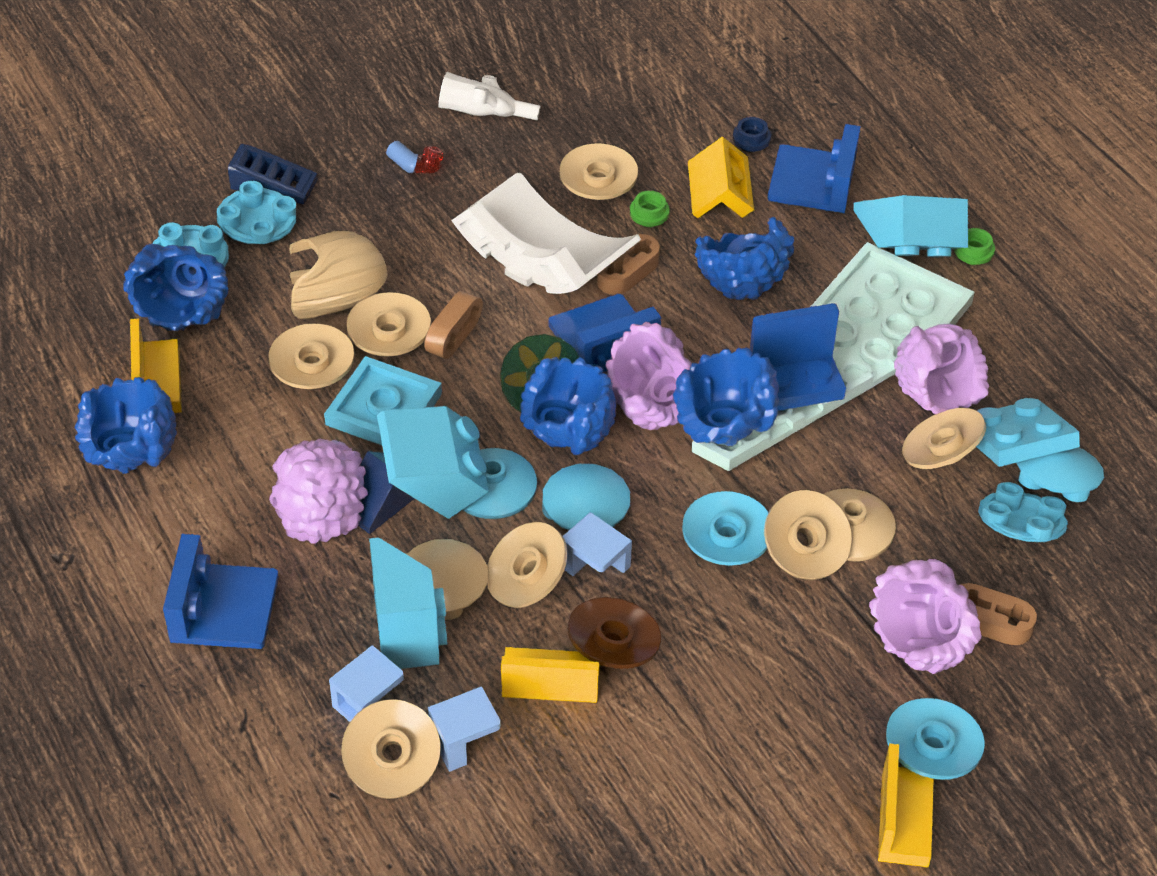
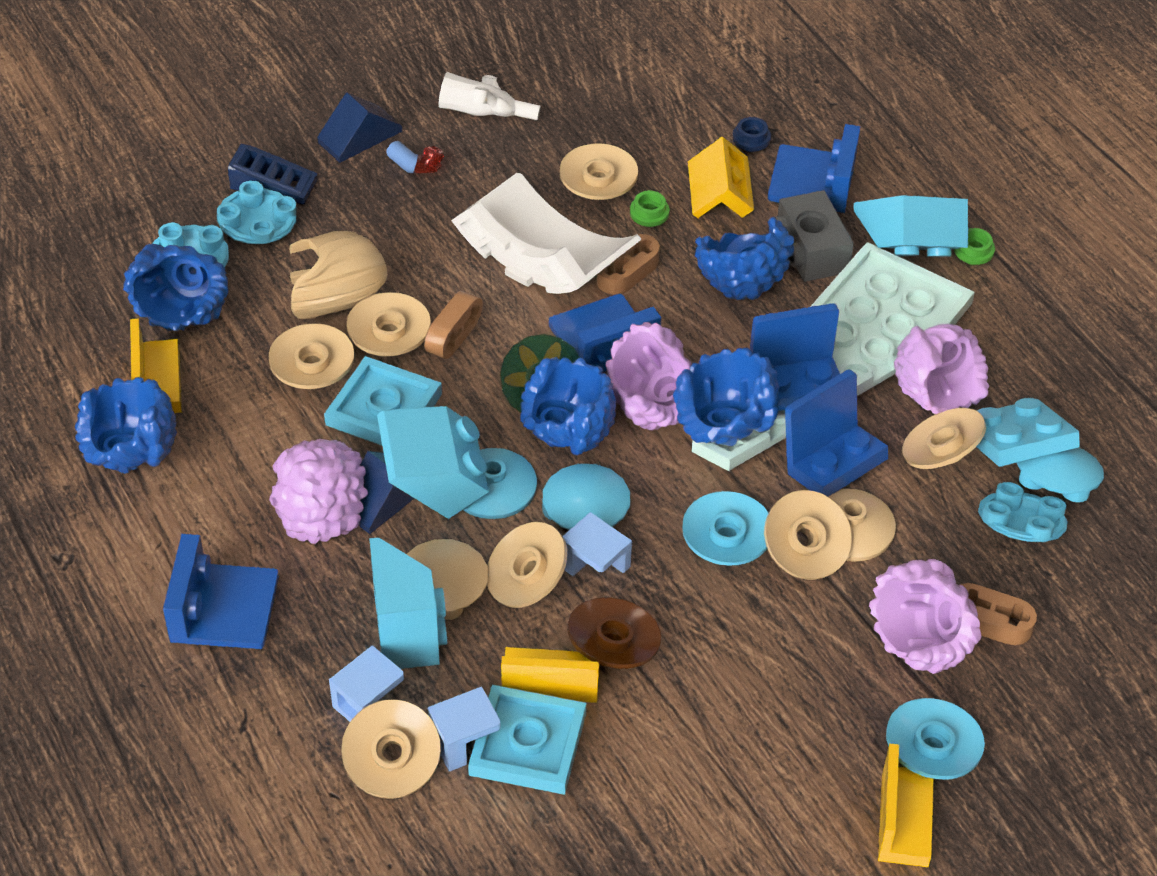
(356, 127): none -> dark blue slope
(534, 740): none -> medium azure plate
(819, 235): none -> dark grey brick
(824, 437): none -> blue bracket

